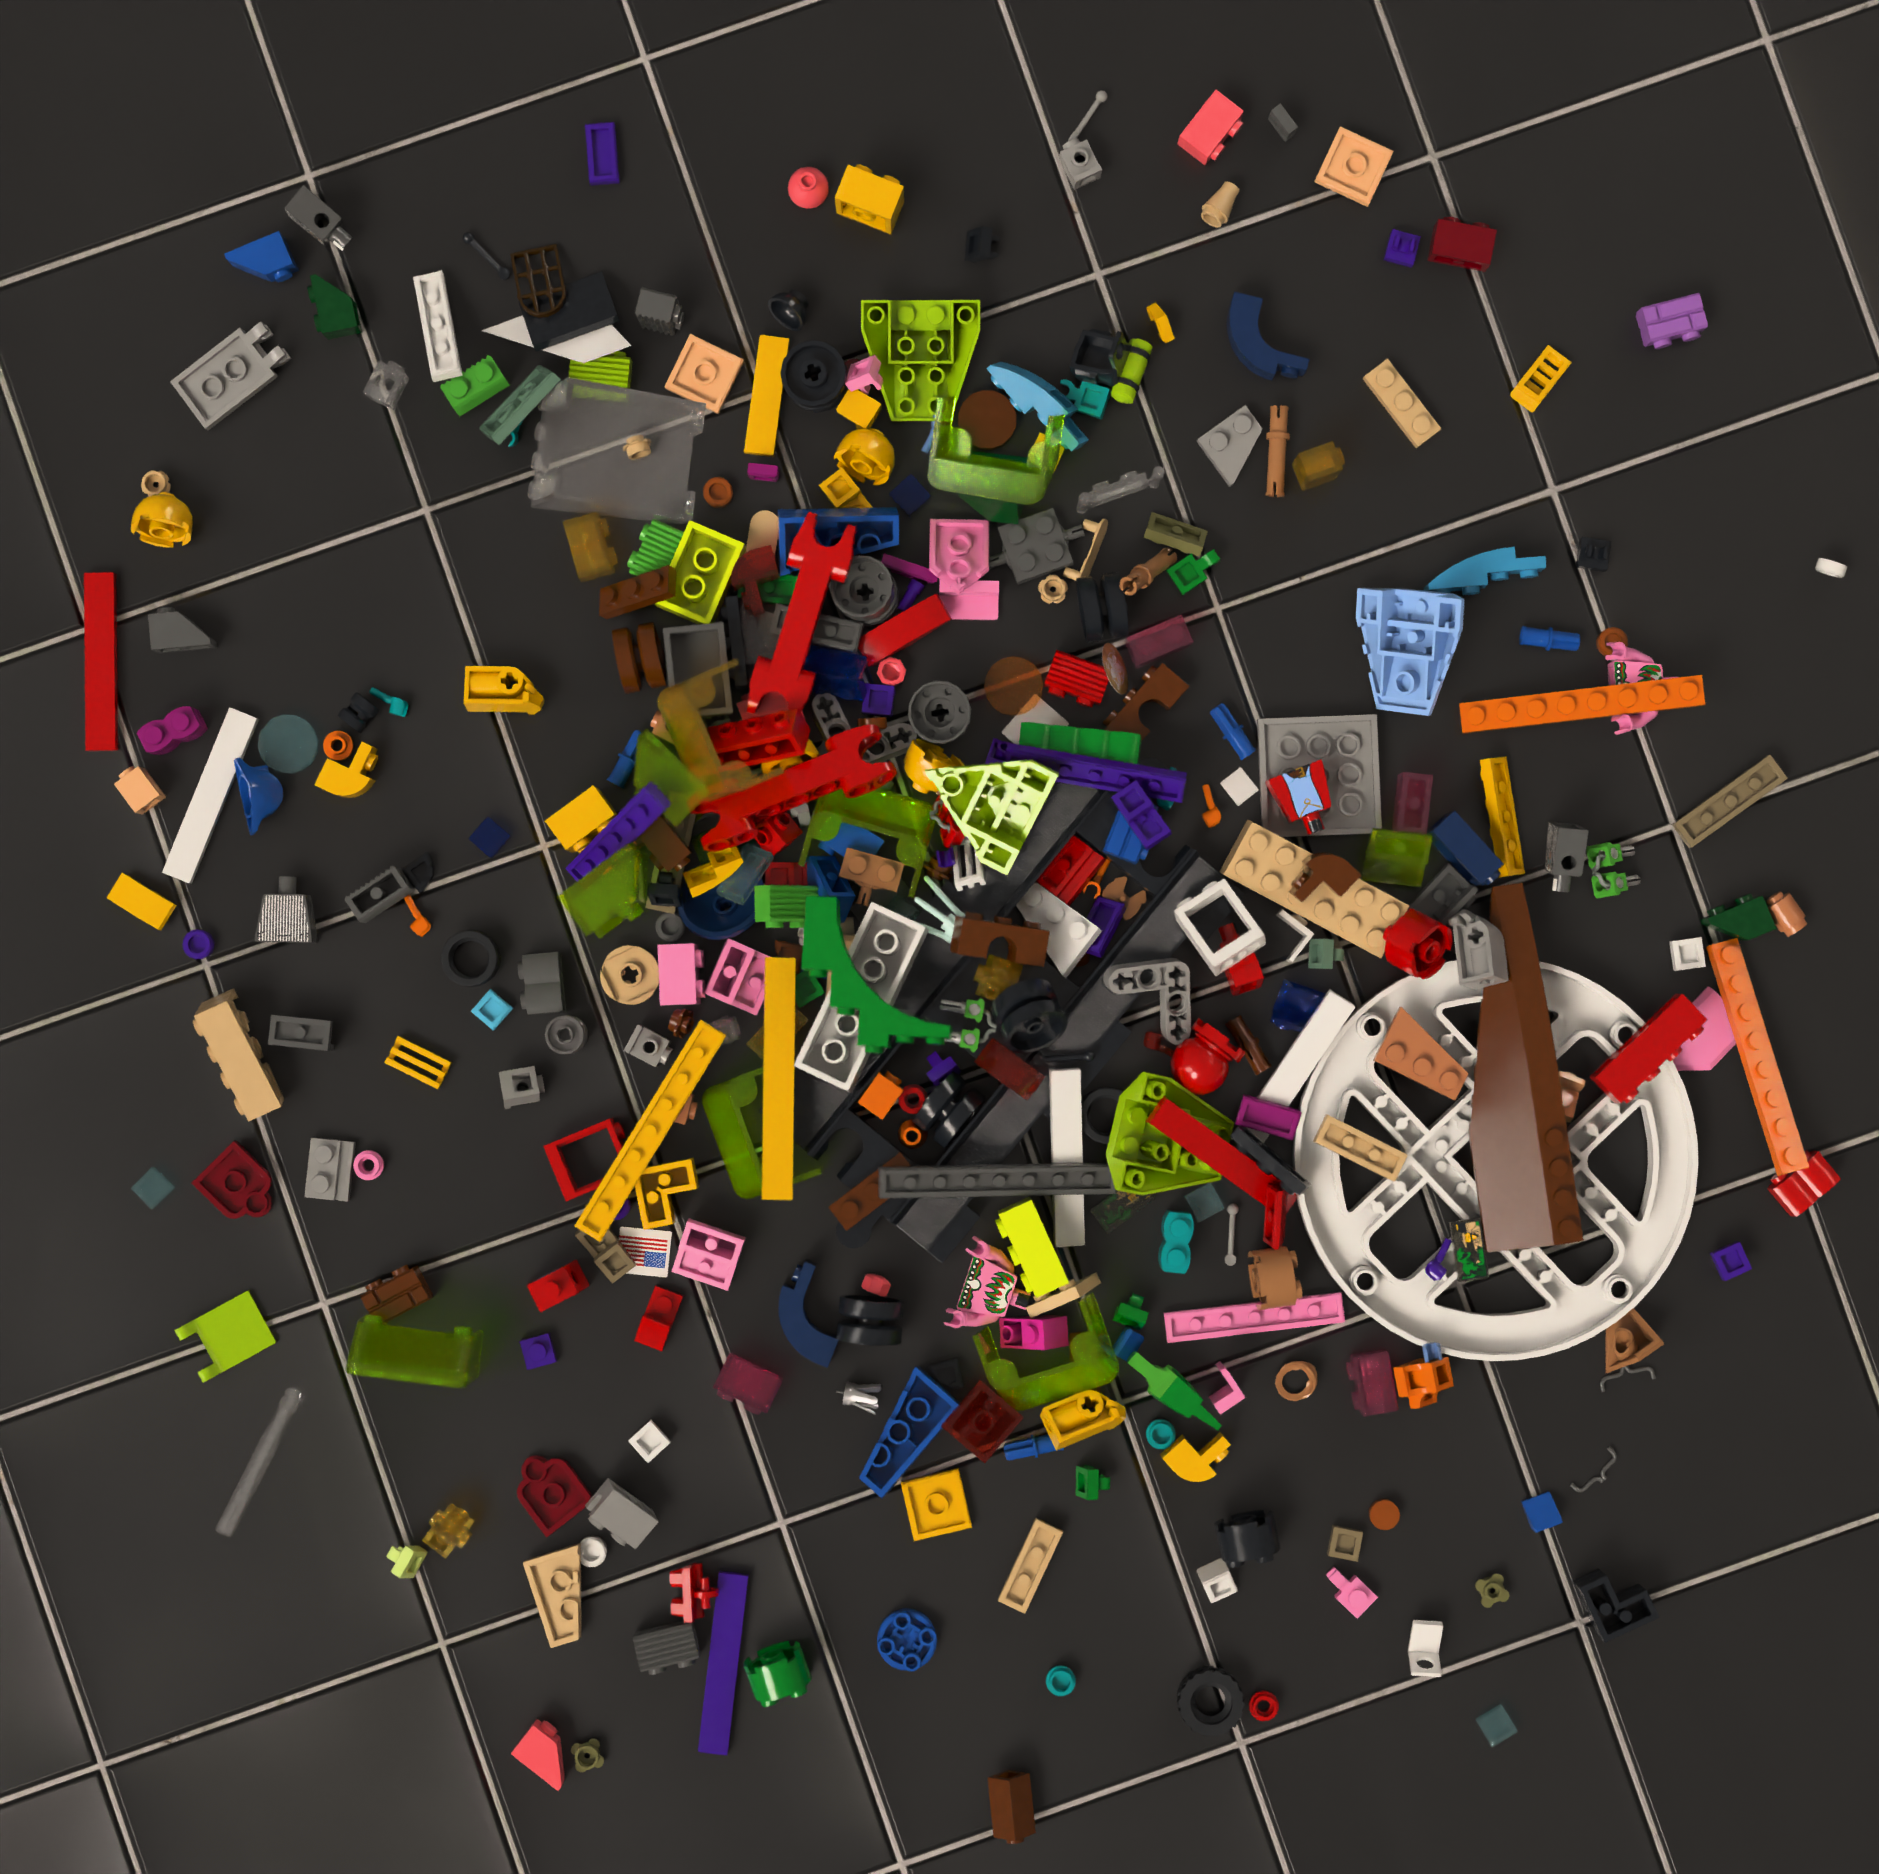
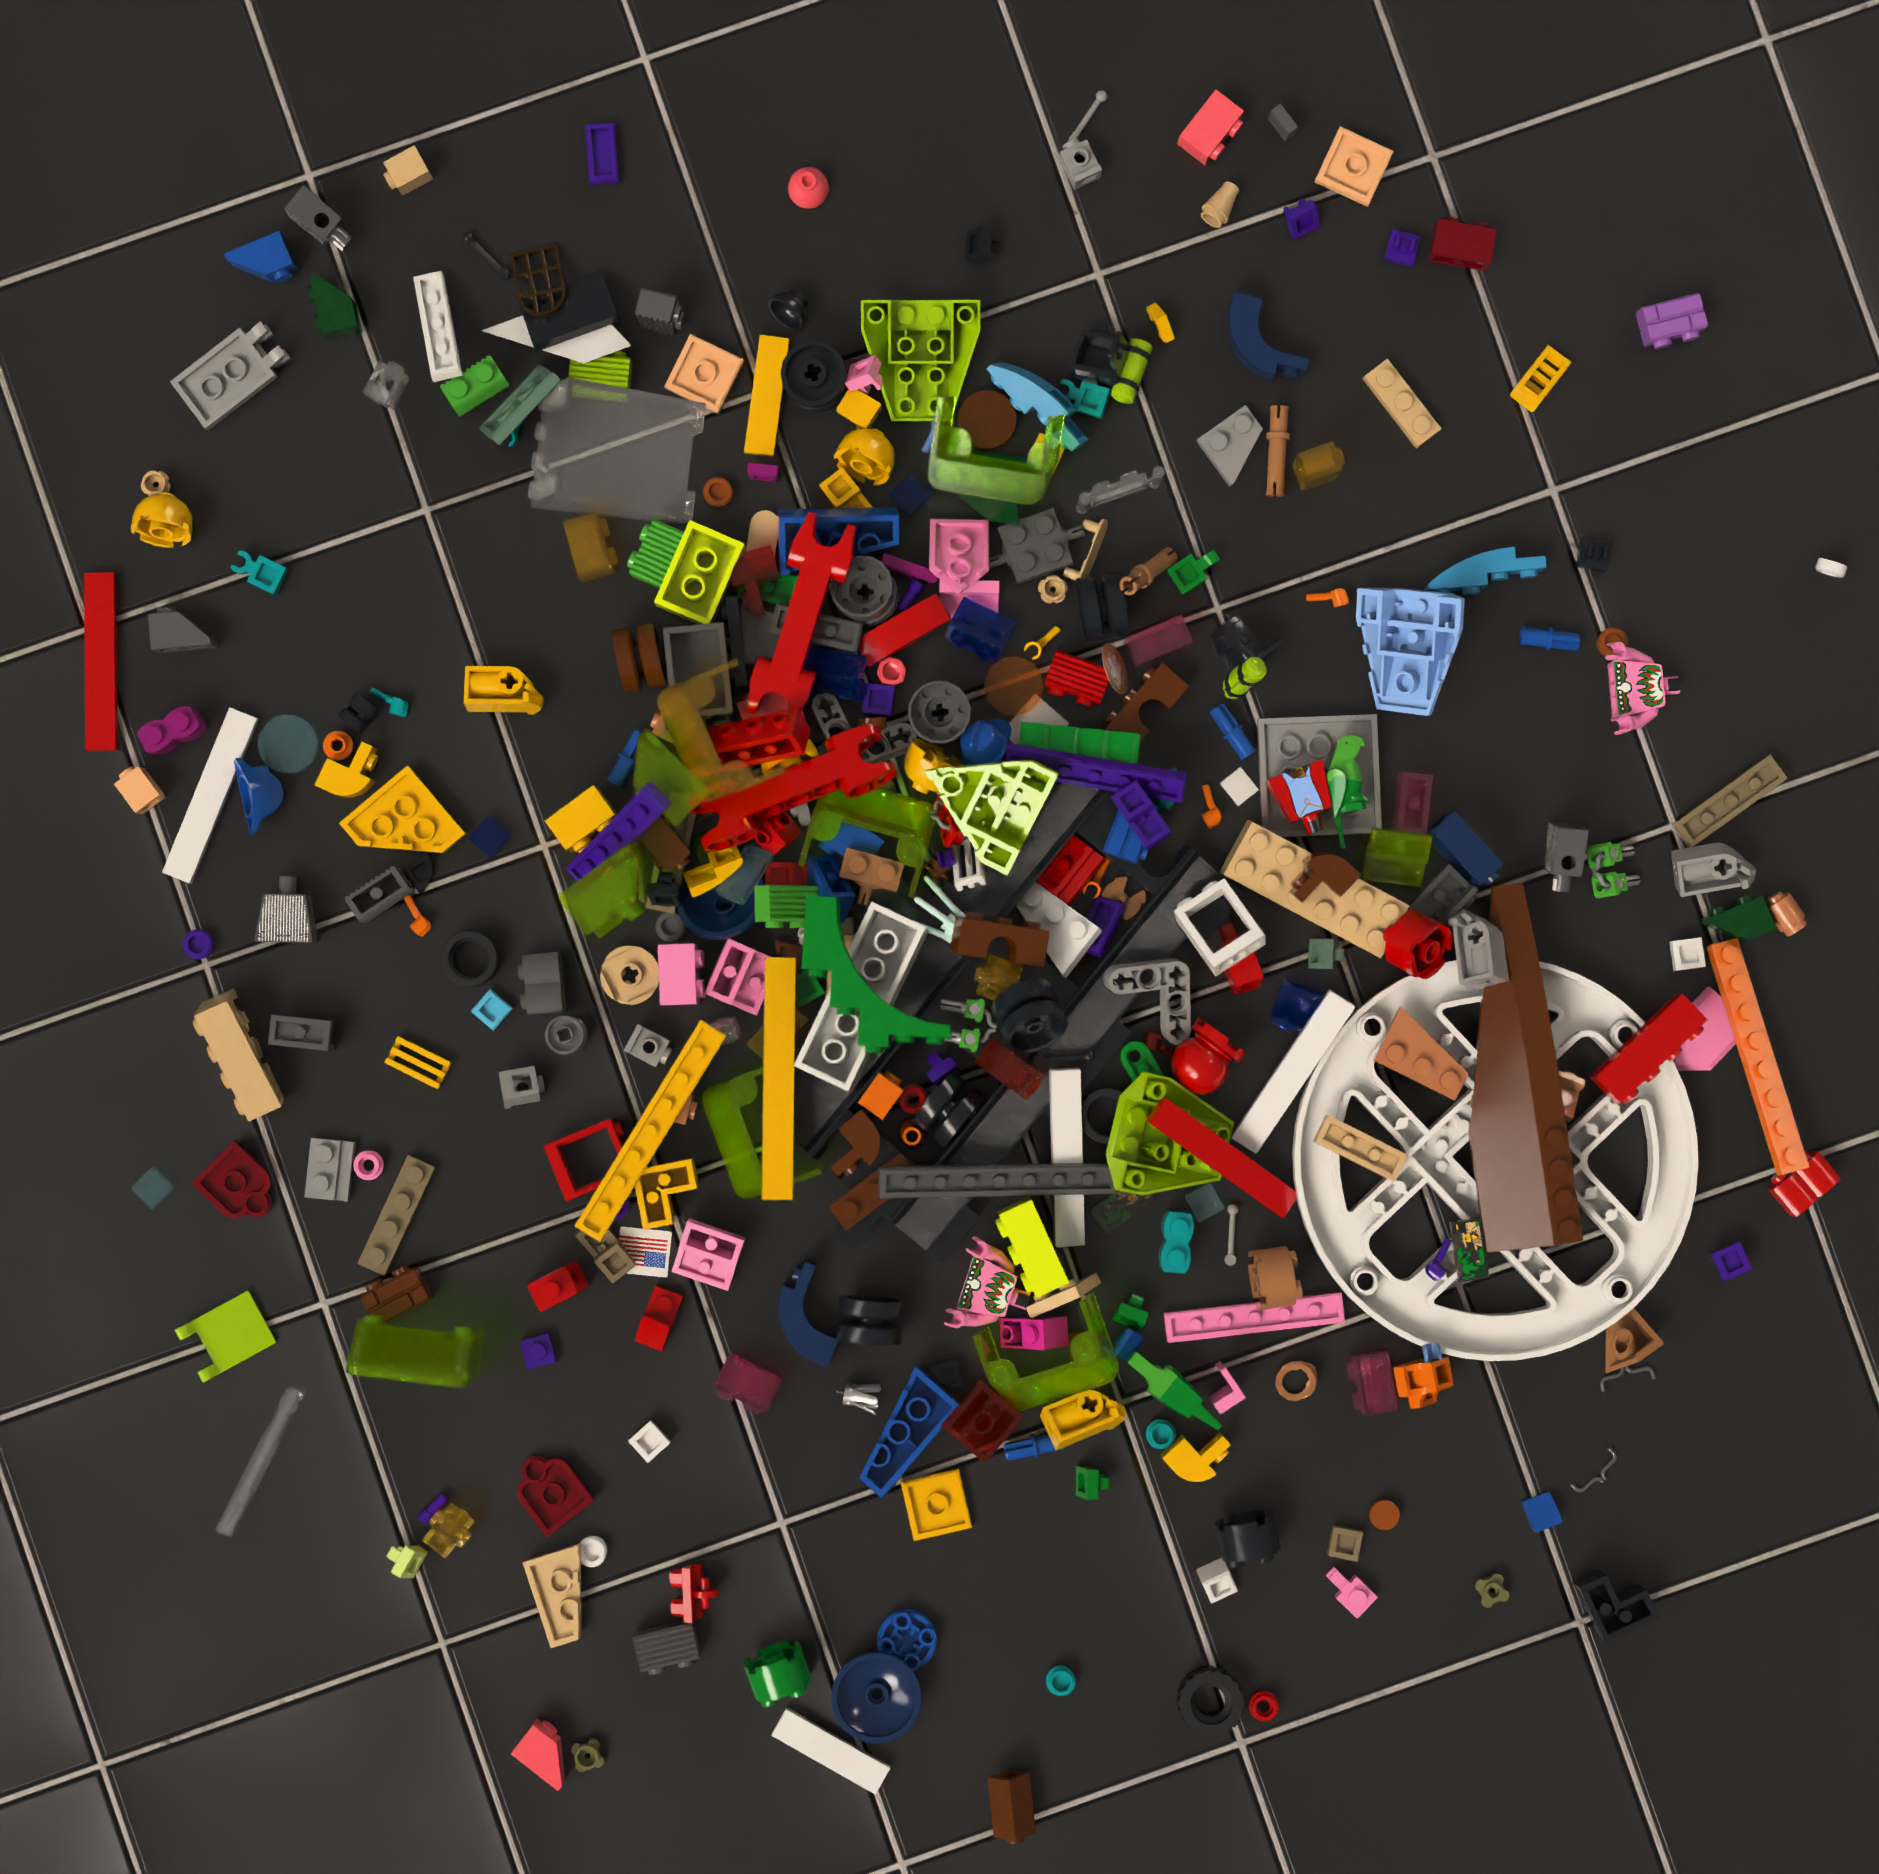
(141, 901): yellow slope -> none
(263, 573): none -> teal plate
(396, 1215): none -> dark tan plate
(403, 818): none -> yellow plate
(406, 171): none -> tan brick
(438, 1503): none -> dark purple piece
(621, 1514): light grey brick -> none
(637, 447): tan plate -> none
(637, 592): reddish brown plate -> none
(681, 1022): reddish brown plate -> none
(723, 1663): dark purple tile -> none
(831, 1750): none -> white tile
(864, 1138): none -> reddish brown brick
(869, 198): yellow brick -> none
(873, 1717): none -> dark blue dish
(876, 1284): coral tile -> none
(980, 630): none -> clear blue bracket
(985, 742): none -> blue piece
(1030, 1565): tan plate -> none
(1042, 642): none -> yellow hand
(1144, 1064): none -> green plate
(1175, 534): olive plate -> none
(1241, 655): none -> black piece
(1248, 1044): reddish brown pin -> none
(1268, 1117): magenta tile -> none
(1269, 1161): black plate -> none
(1275, 1216): red slope -> none
(1298, 924): white bracket -> none
(1301, 218): none -> dark purple tile
(1338, 596): none -> orange hand
(1346, 780): none -> animal
(1425, 1645): white bracket -> none
(1496, 1725): clear light blue tile -> none
(1502, 815): yellow plate -> none
(1582, 704): orange plate -> none
(1699, 870): none -> light grey piece

